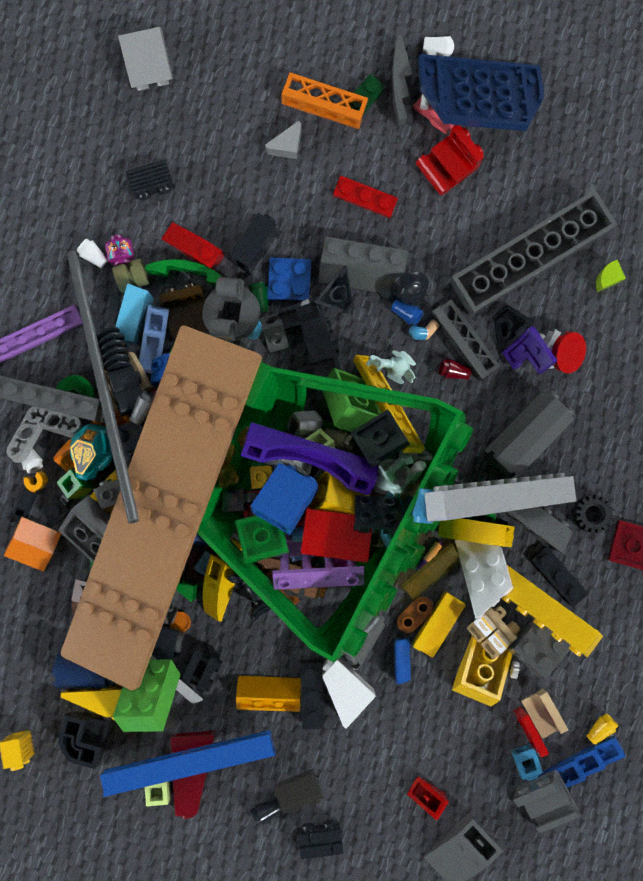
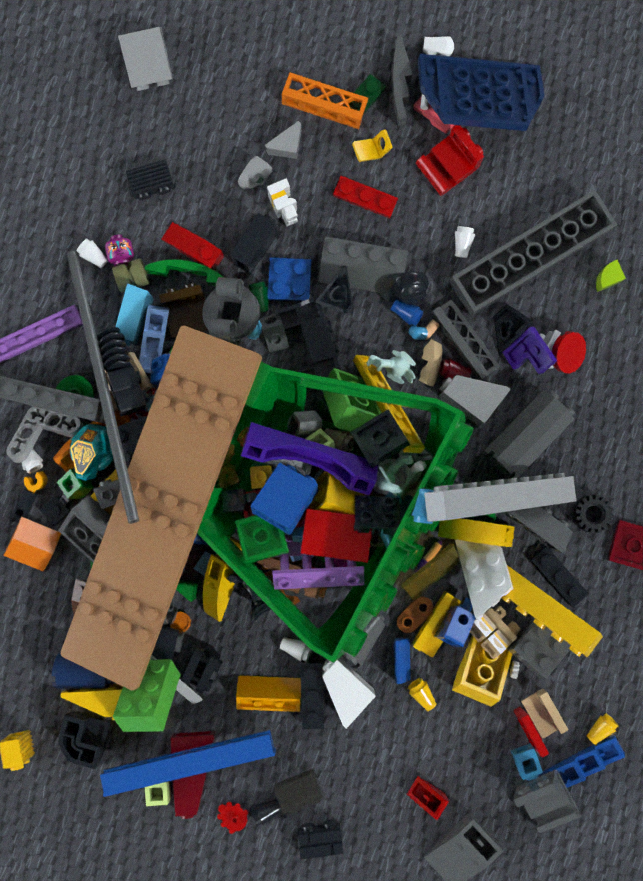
(141, 408): dark grey cone -> none
(232, 817): none -> red piece
(254, 173): none -> light grey rock
(283, 206): none -> white hips
(296, 648): none -> white cone
(371, 148): none -> yellow bracket
(422, 694): none -> yellow cone
(433, 354): none -> tan slope
(453, 631): none -> blue torso
(463, 241): none -> white cone
(473, 397): none -> light grey slope

